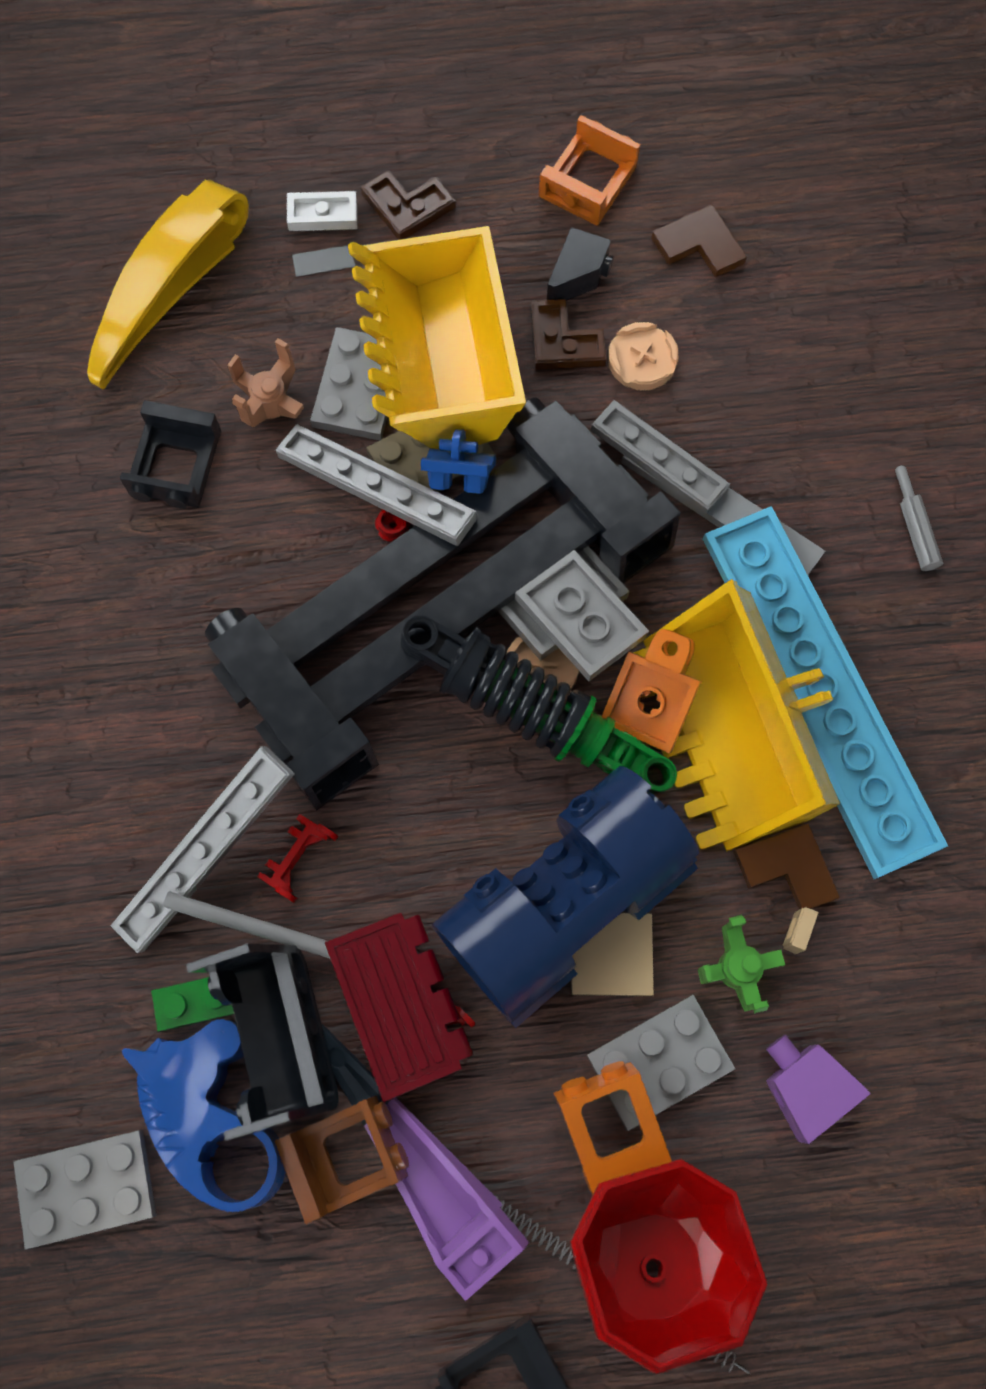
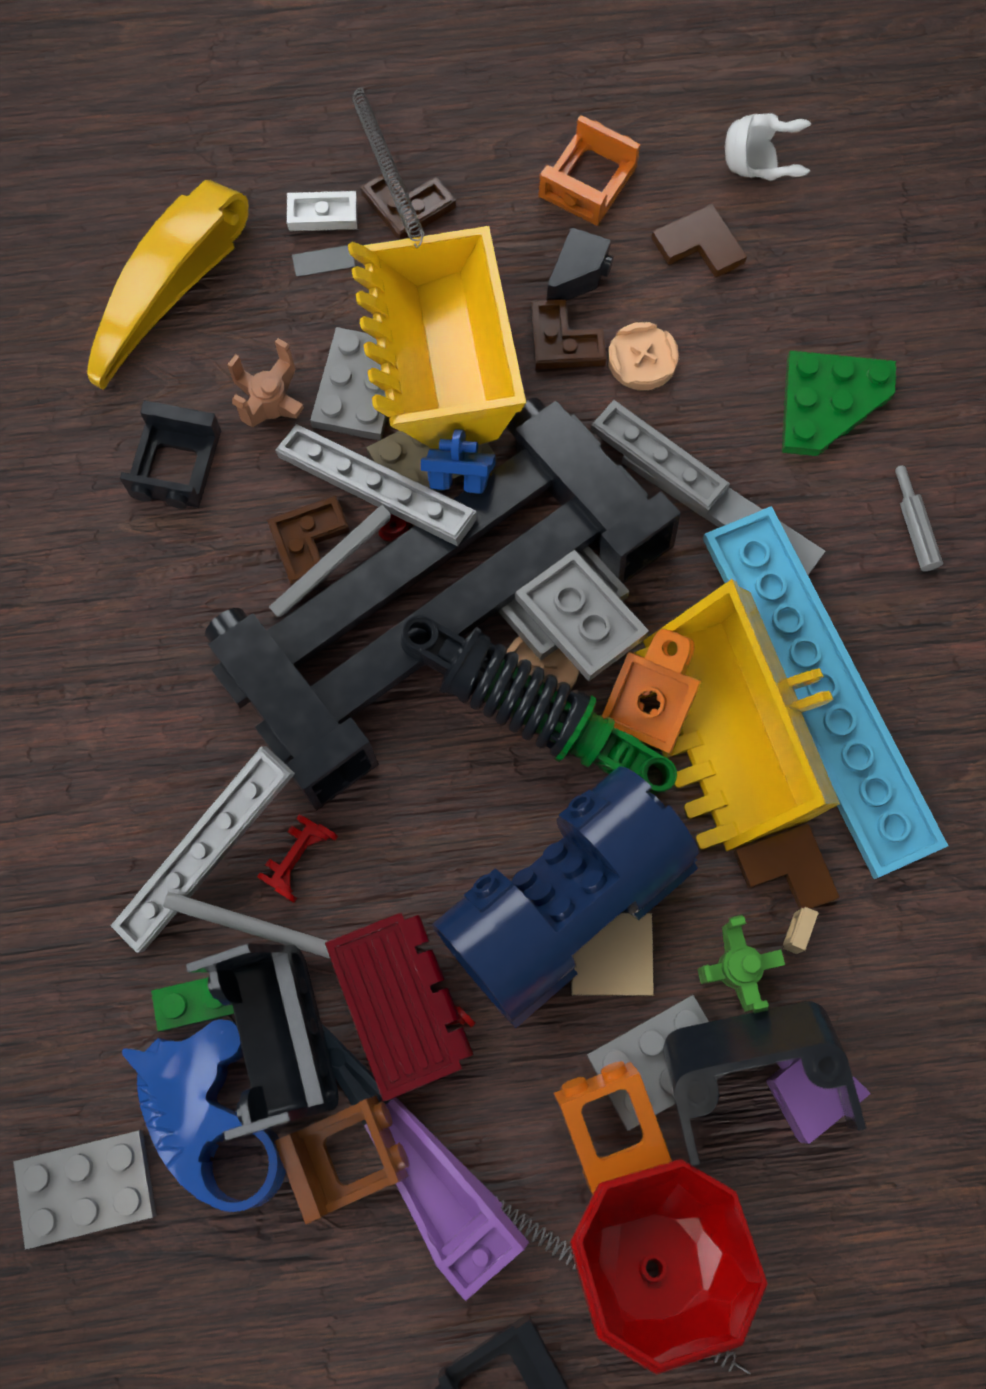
(301, 529): none -> reddish brown tile
(330, 562): none -> light grey tile
(389, 166): none -> light grey piece
(751, 151): none -> white hair
(754, 1040): none -> black windscreen
(830, 397): none -> green plate

